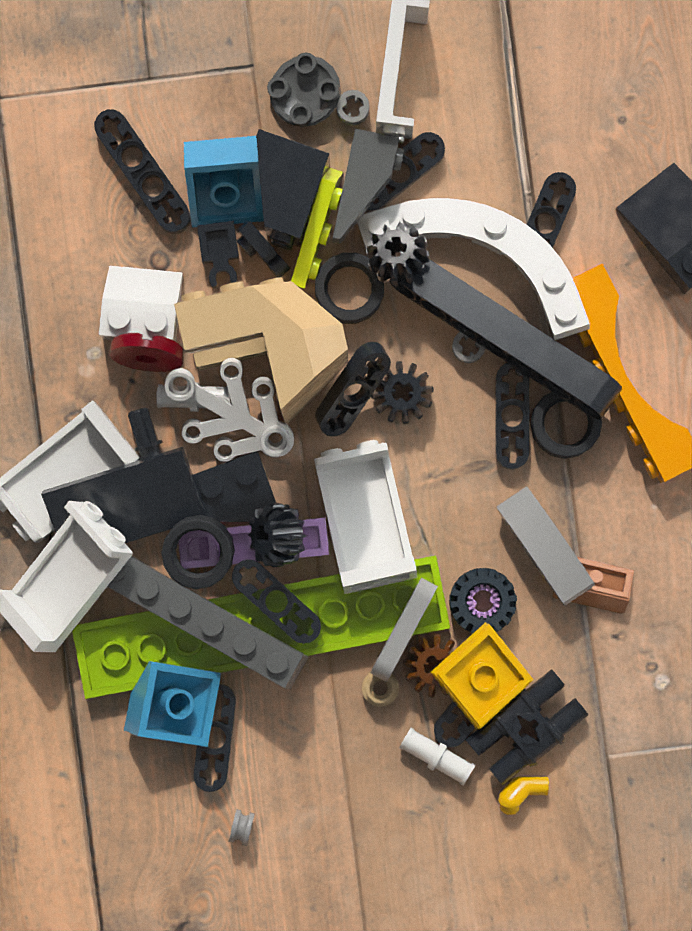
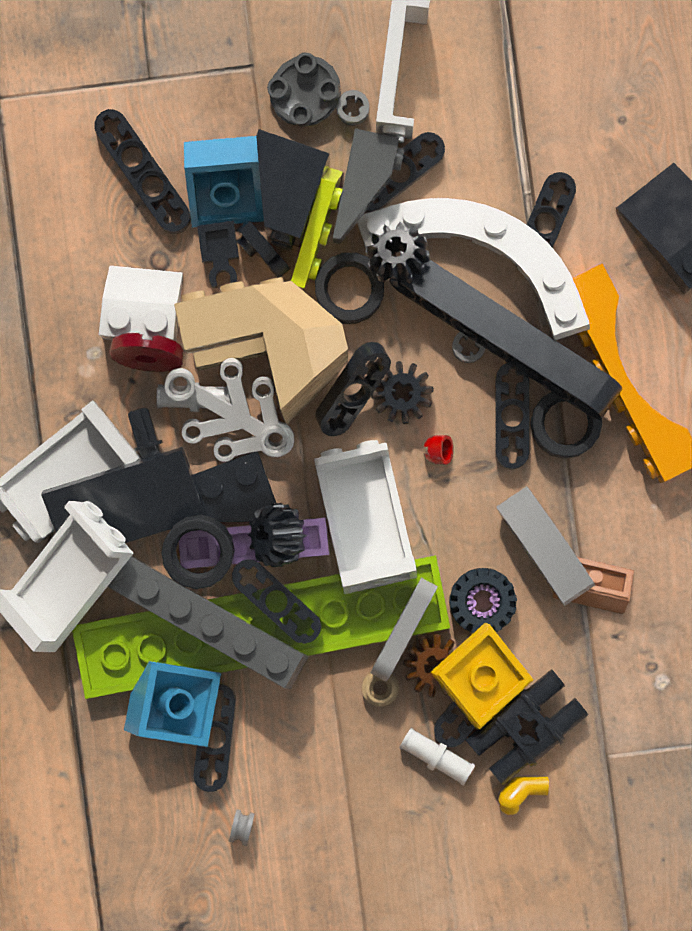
(439, 449): none -> red hinge

